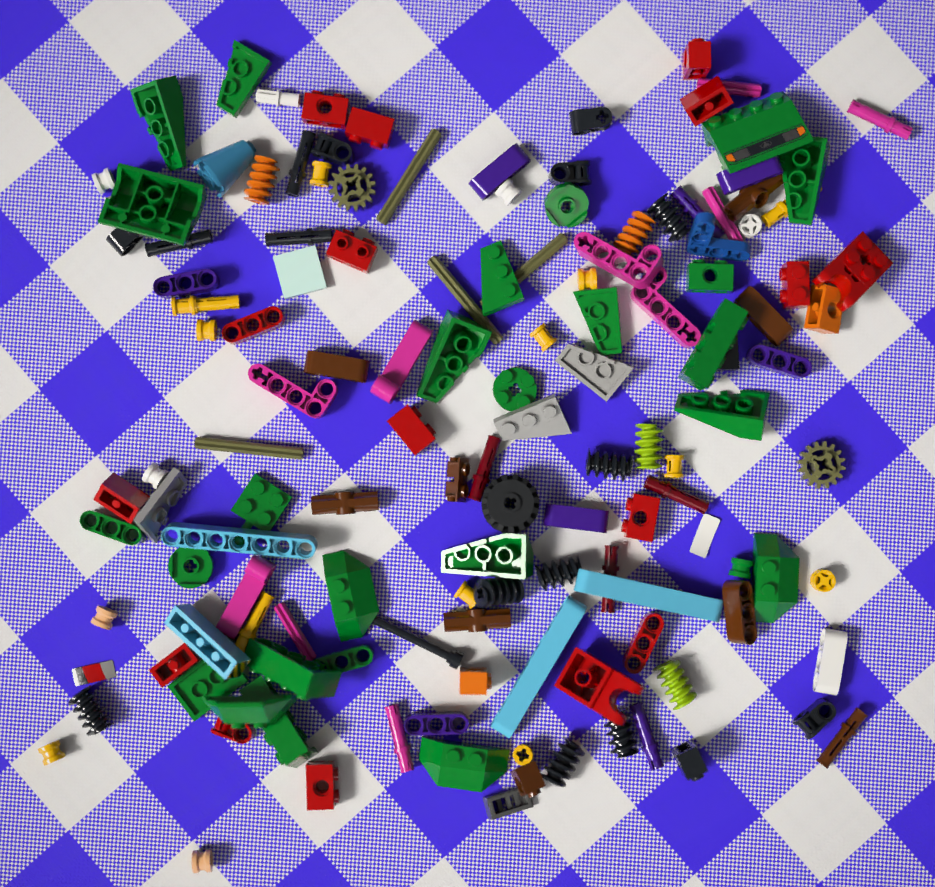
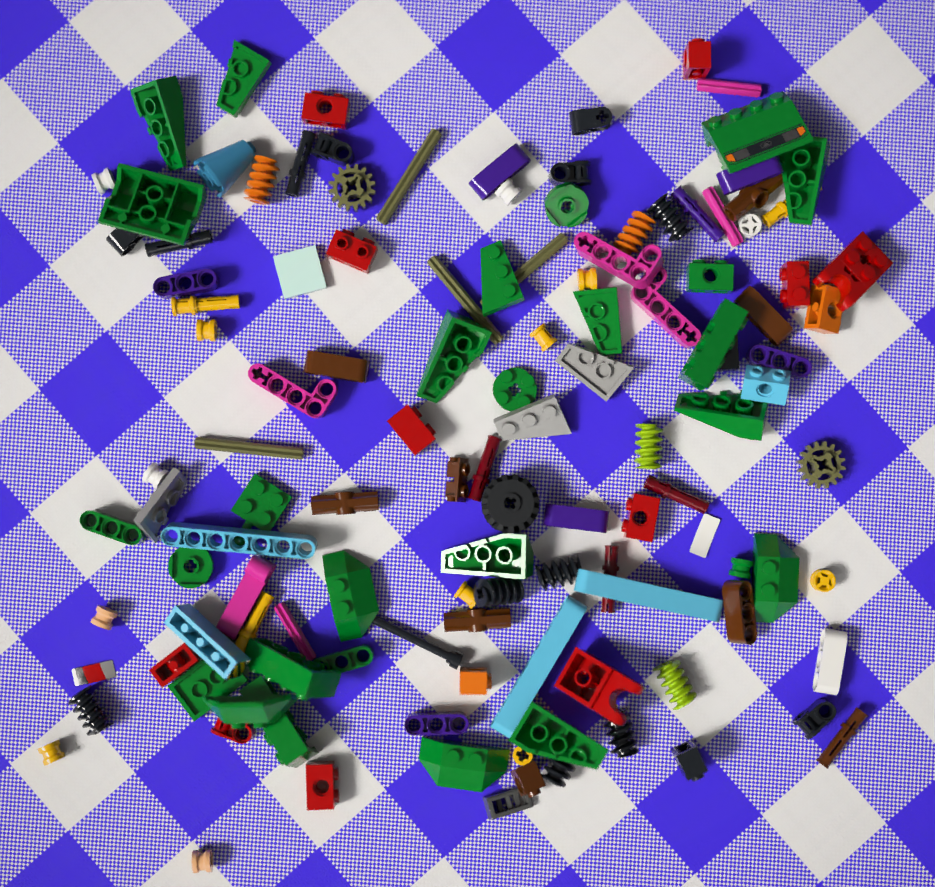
(121, 497): red brick -> none
(242, 325): red beam -> none
(272, 239): black pin -> none
(278, 97): white axle -> none
(320, 173): yellow bush -> none
(369, 128): red brick -> none
(401, 745): dark pink pin -> none
(402, 362): dark pink beam -> none
(552, 737): none -> green wedge
(608, 464): black piece -> none
(644, 653): red beam -> none
(644, 730): dark purple pin -> none
(674, 466): yellow bush -> none
(703, 244): blue beam -> none
(706, 101): red brick -> none
(765, 384): none -> medium azure brick
(881, 120): dark pink pin -> none

